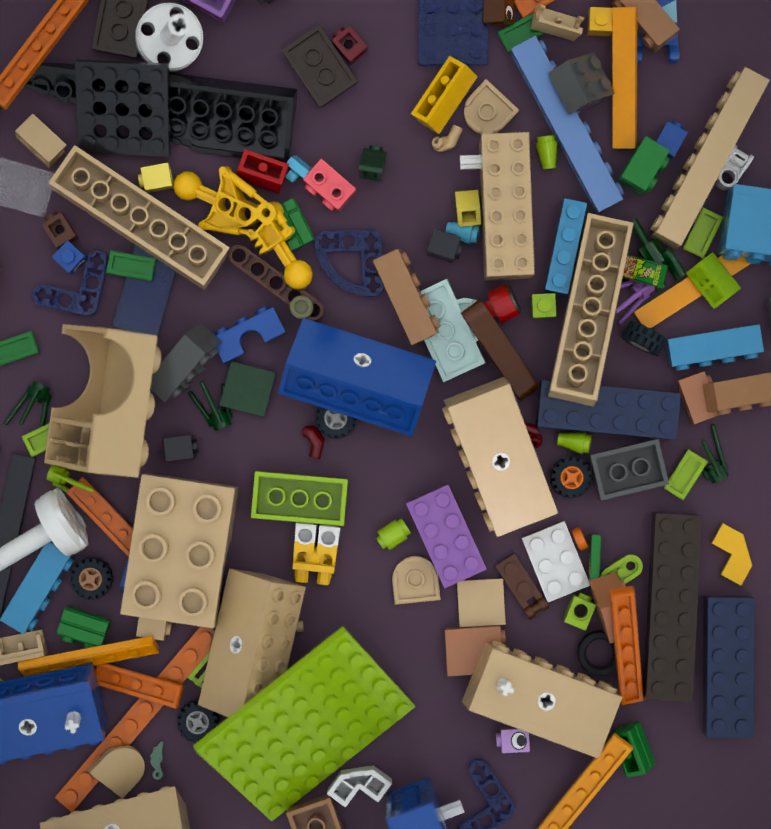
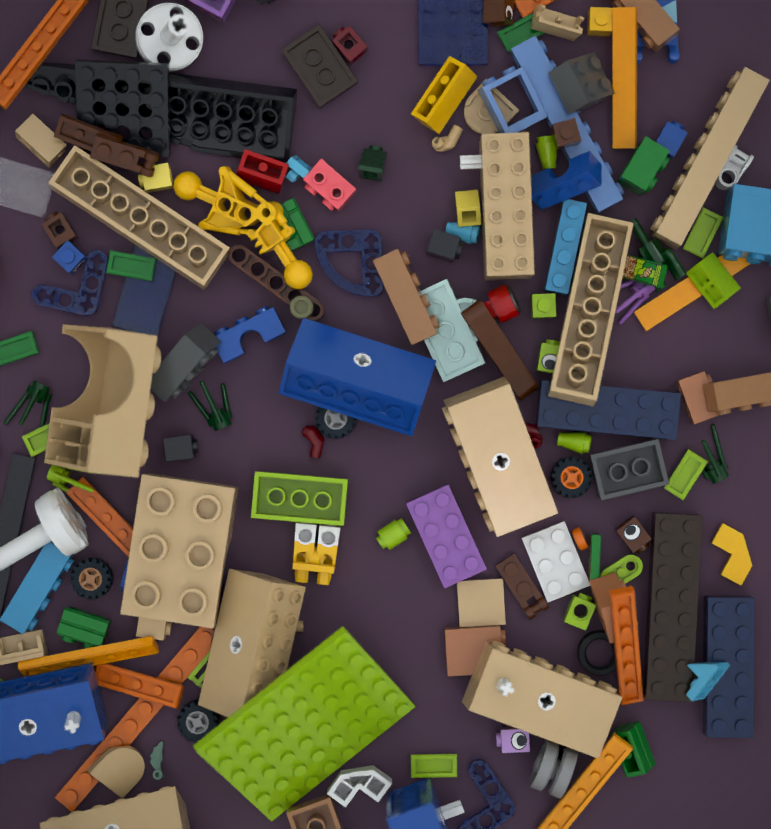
(80, 132): none -> reddish brown plate
(124, 155): none -> reddish brown plate
(247, 389): dark green tile -> none
(415, 581): tan tile -> none
(433, 765): none -> lime tile
(494, 110): none -> medium blue window
(547, 356): none -> lime brick
(553, 769): none -> light grey wheel
(565, 134): none -> reddish brown brick
(582, 175): none -> blue arch
(633, 535): none -> reddish brown brick
(643, 338): black wheel -> none
(707, 676): none -> medium azure slope
(714, 346): dark azure brick -> none

